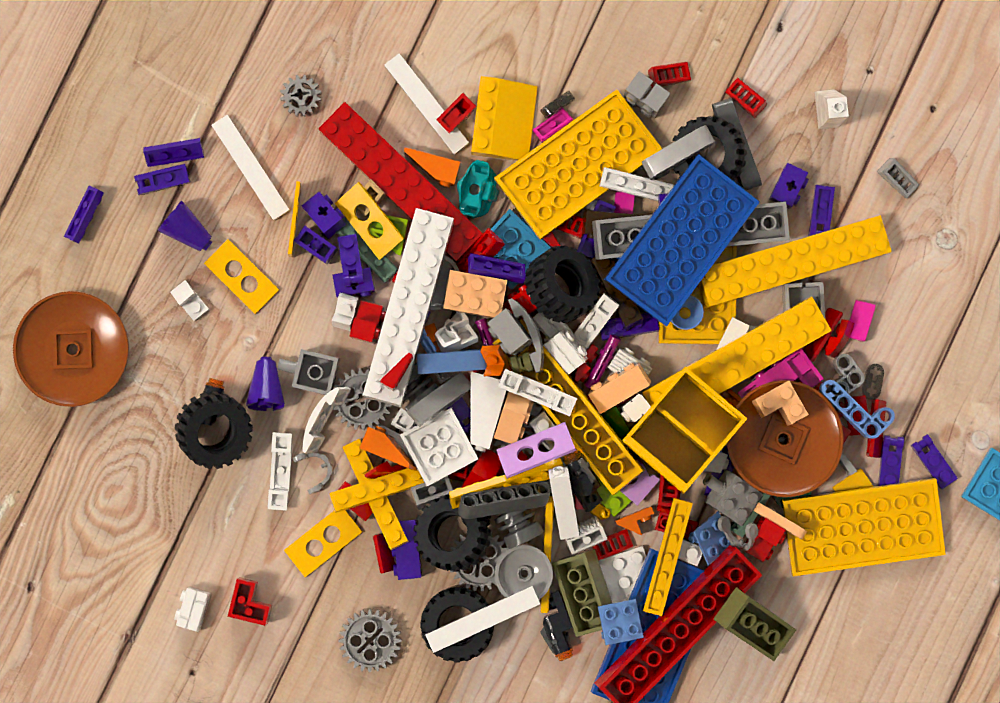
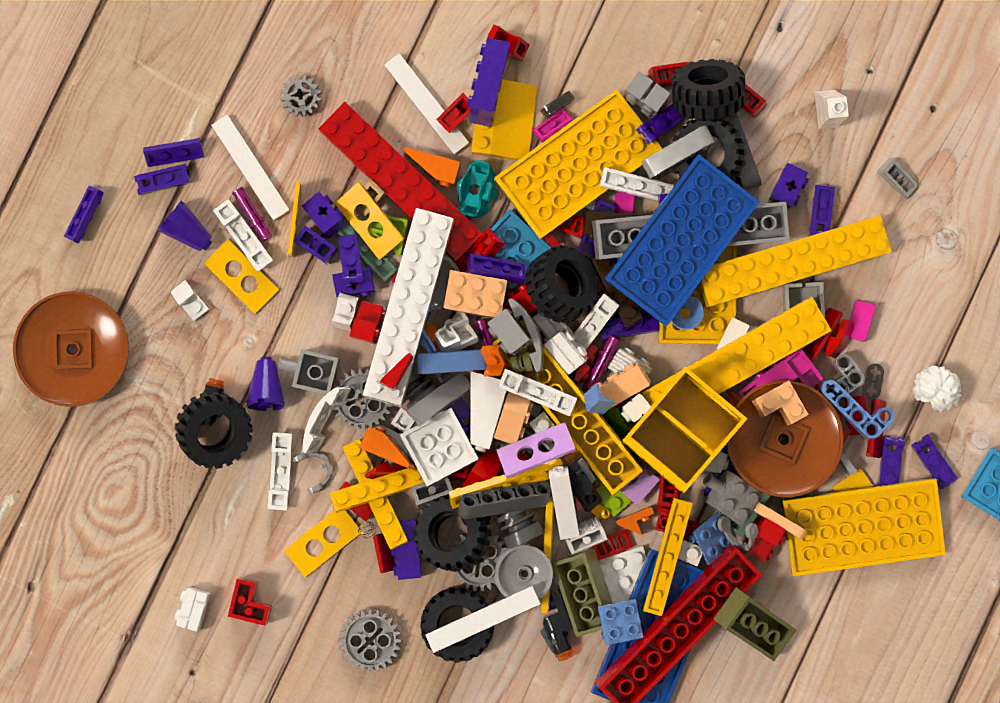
(243, 235): none -> white slope
(256, 220): none -> magenta pin
(367, 529): none -> clear plate
(488, 82): none -> dark purple wedge
(518, 46): none -> red brick
(596, 401): none -> medium blue panel
(660, 124): none -> dark purple plate
(708, 89): none -> black tyre
(938, 387): none -> white hair

